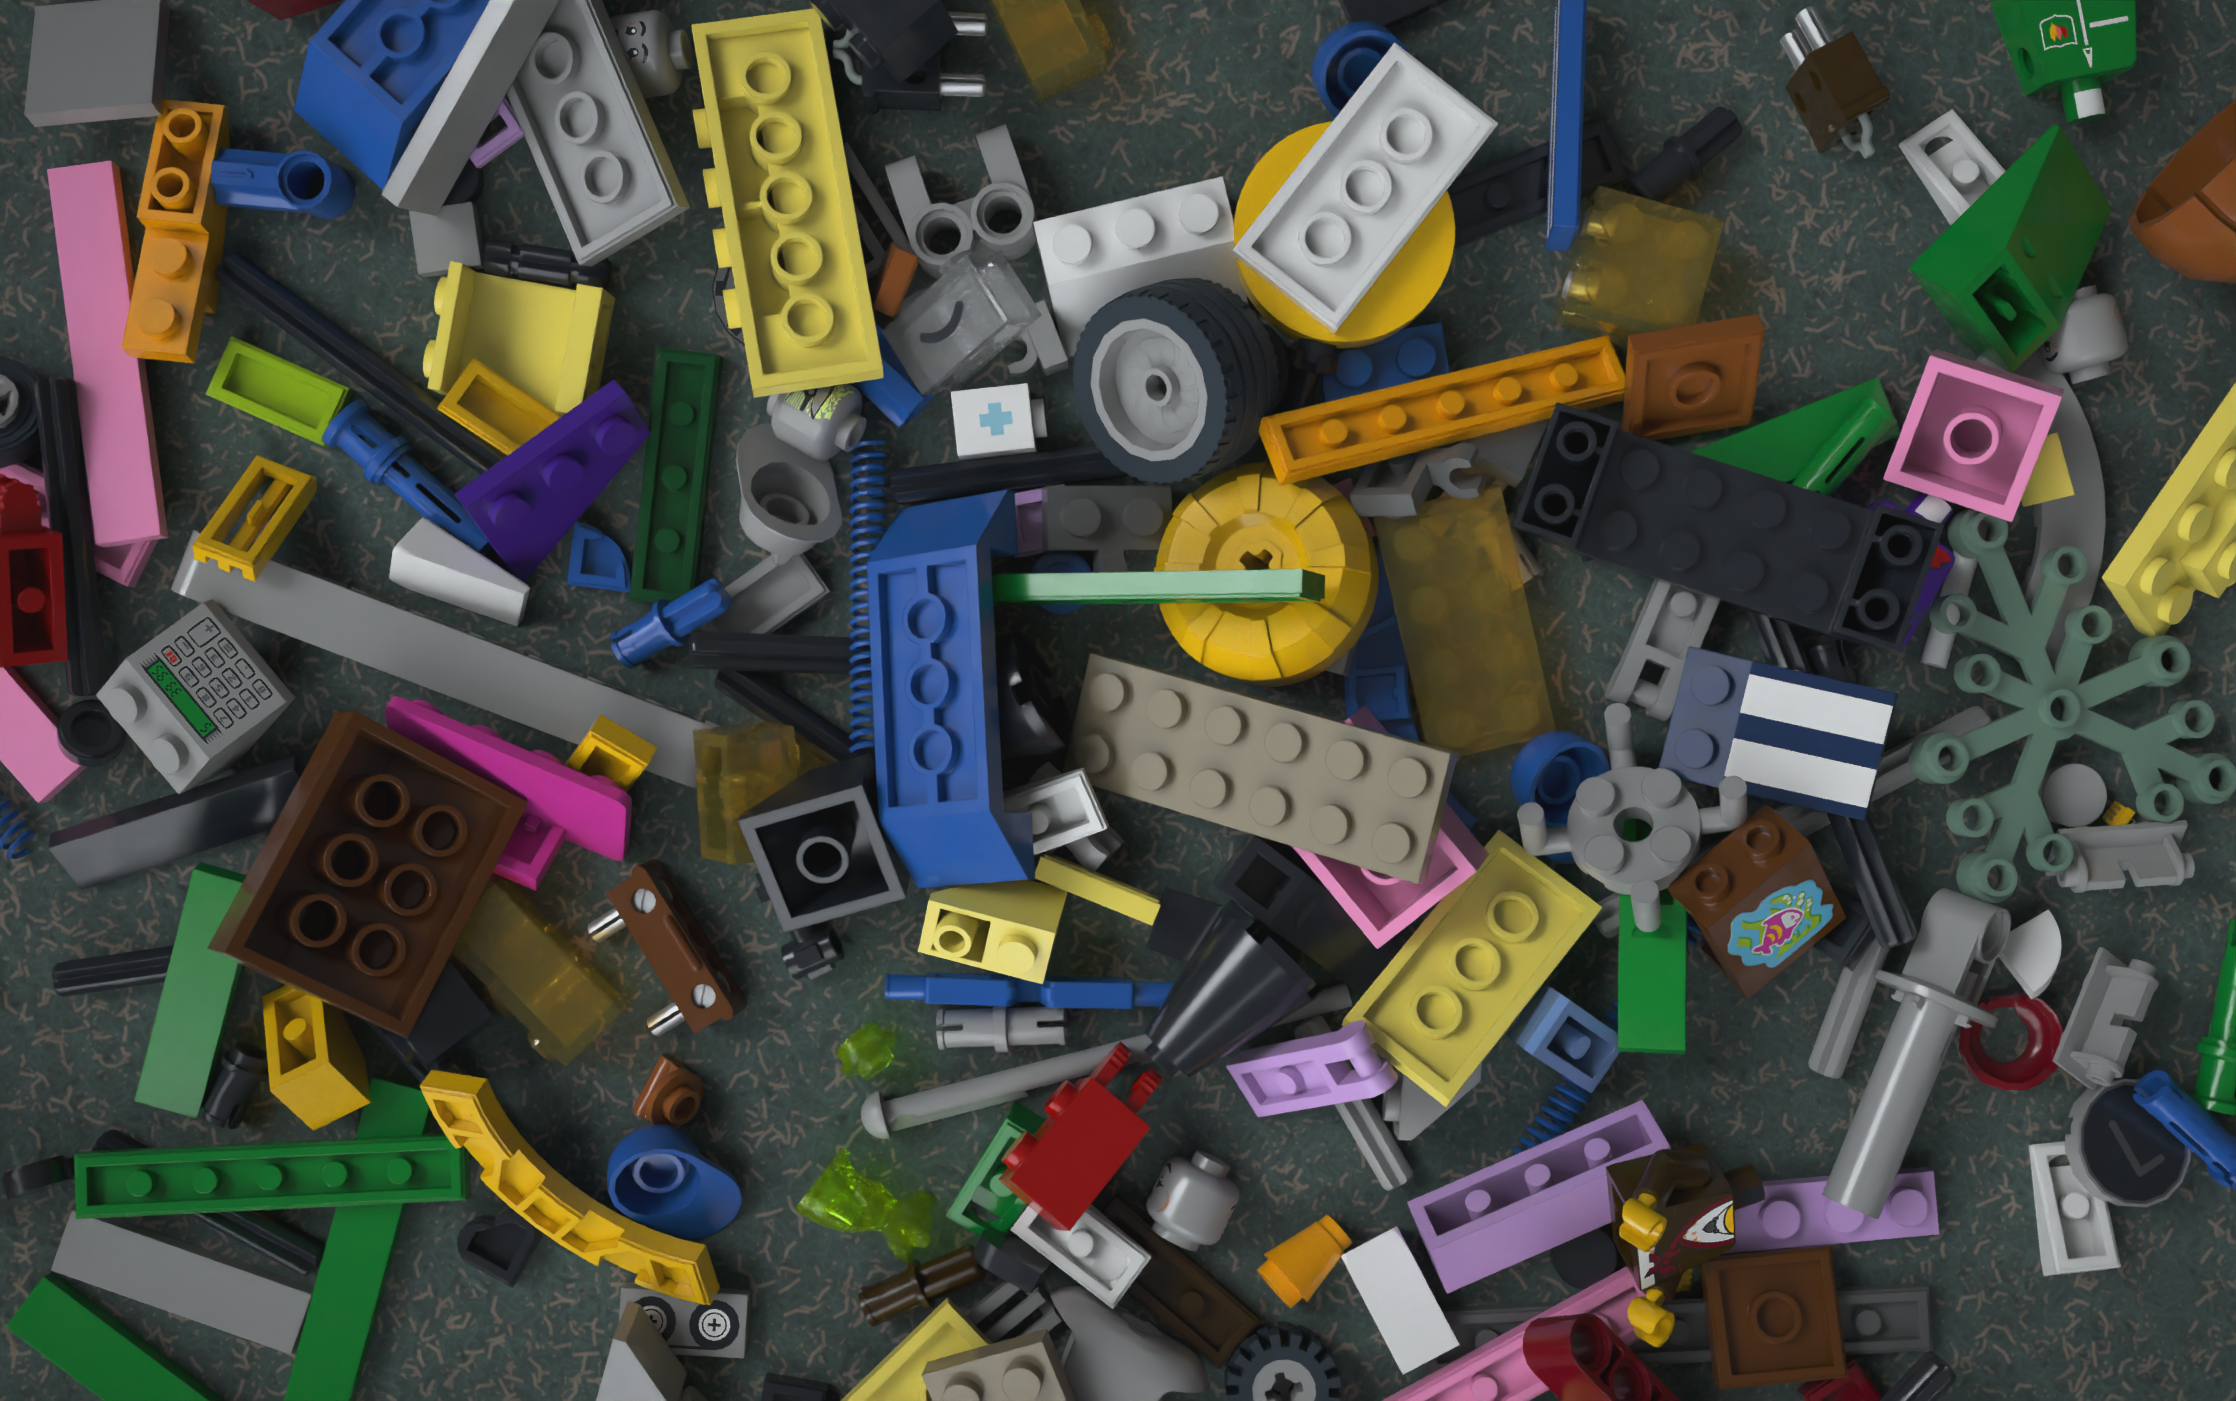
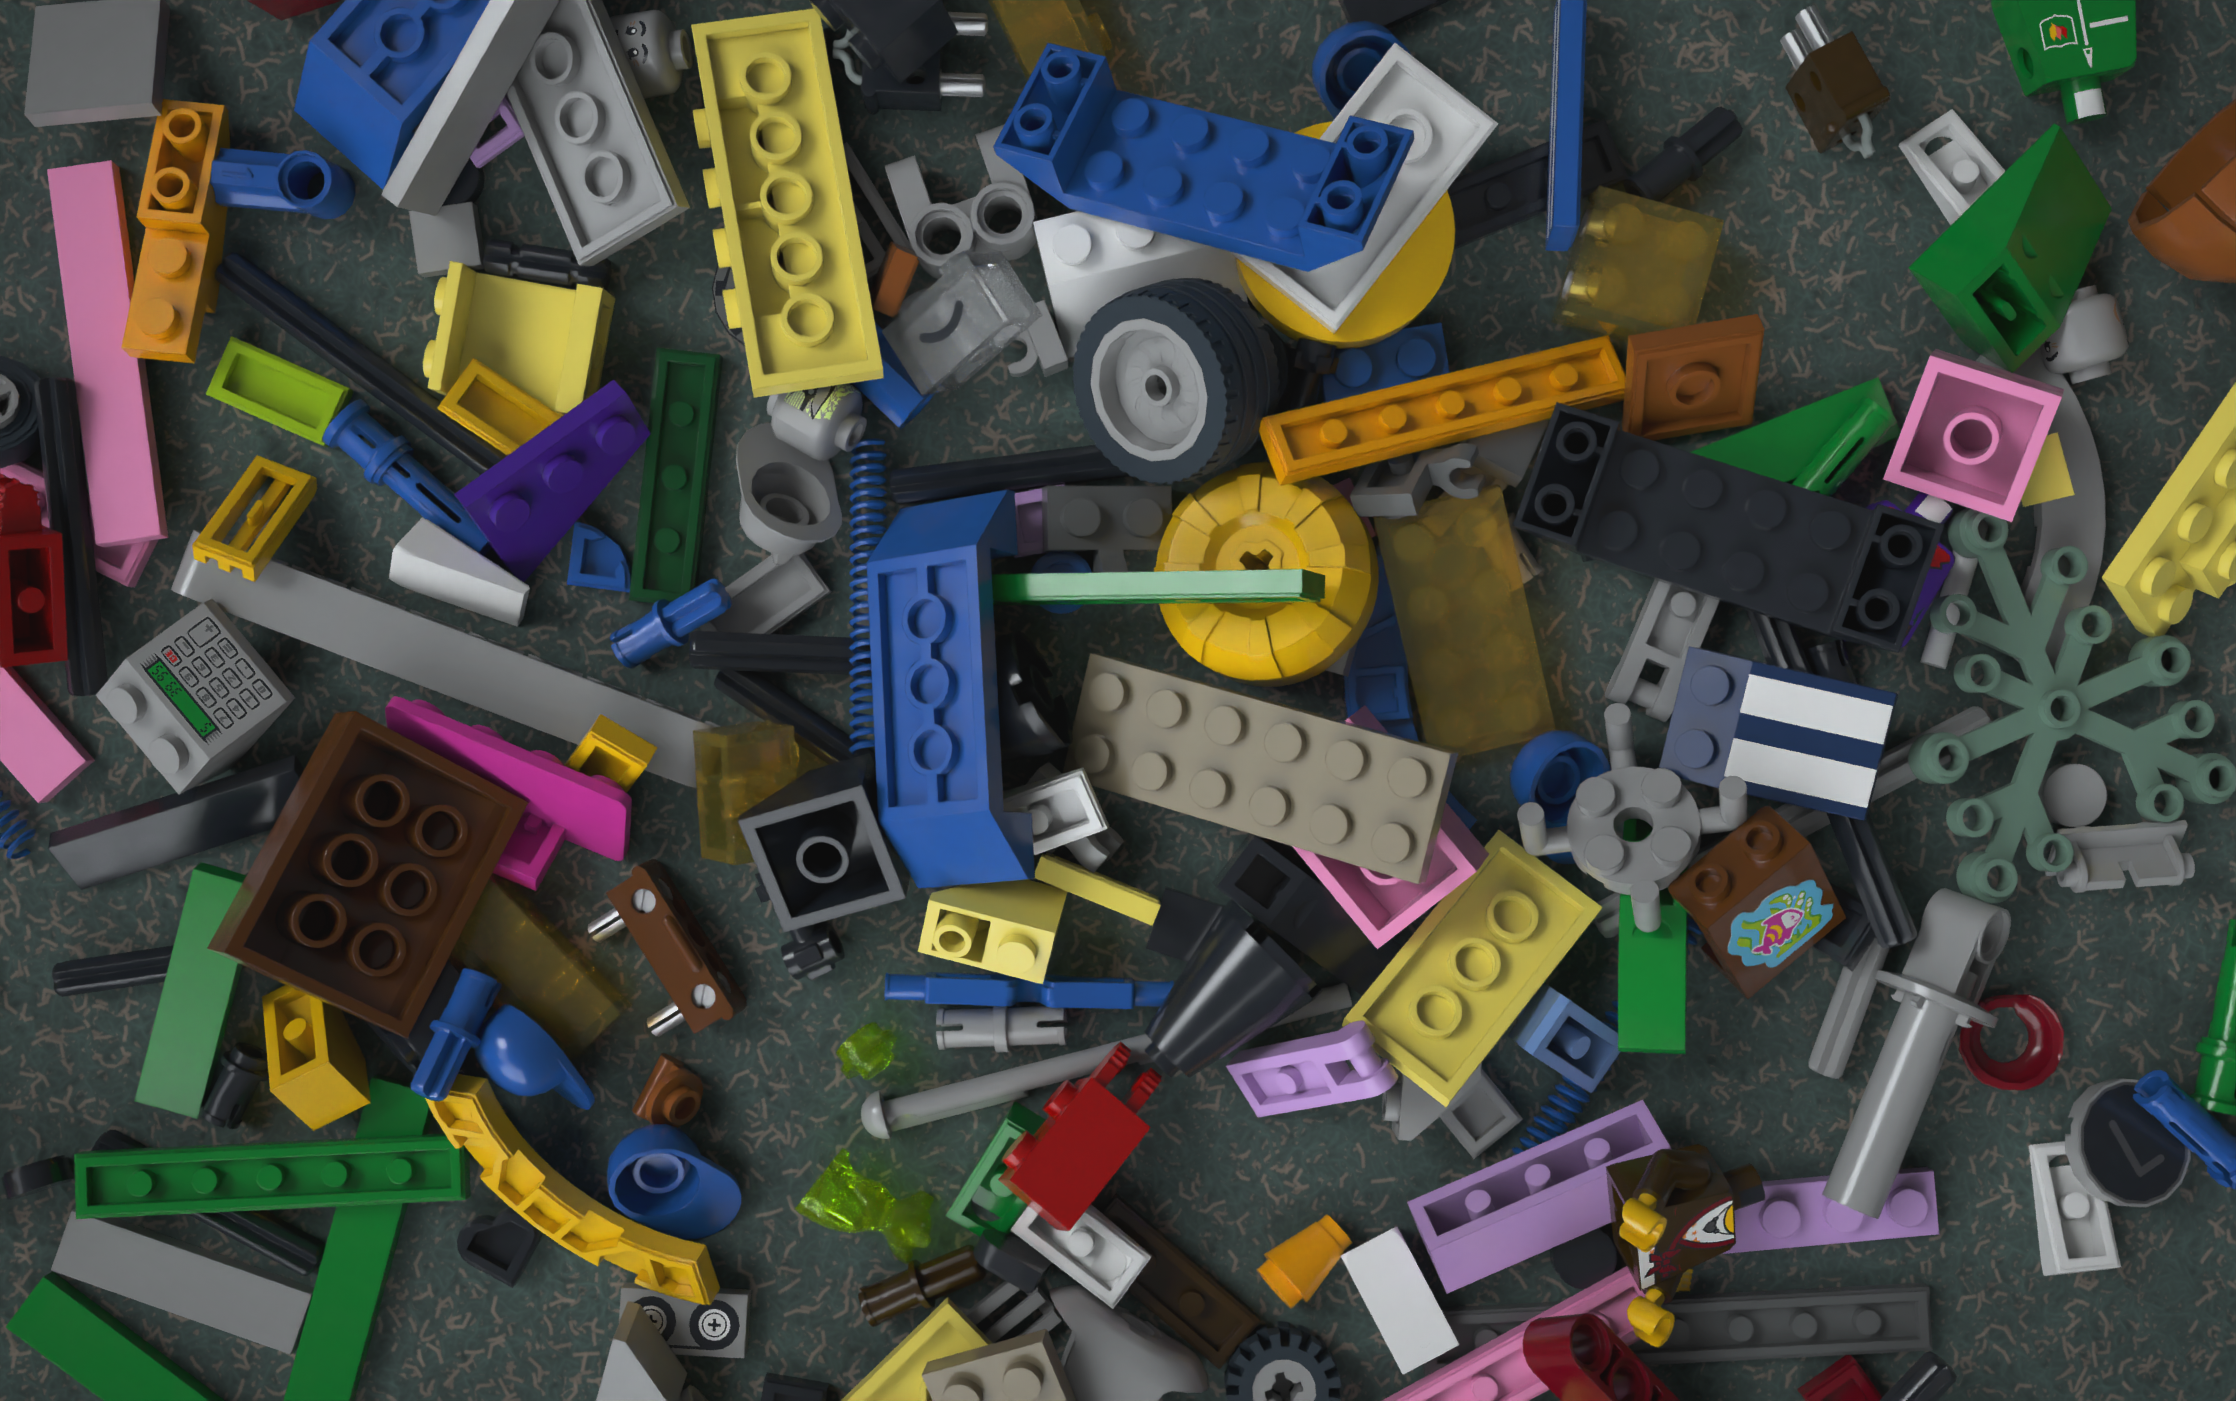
(89, 734): black tile -> none
(455, 1034): none -> blue axle
(526, 1059): none -> blue cap
(997, 421): white brick -> none
(1193, 1200): light grey head -> none
(1198, 170): none -> blue slope
(1366, 1125): light grey axle -> none
(1481, 1117): none -> light grey tile
(1773, 1317): reddish brown tile -> none
(2033, 953): white tile -> none
(2094, 1041): light grey hinge -> none
(2118, 815): yellow piece -> none

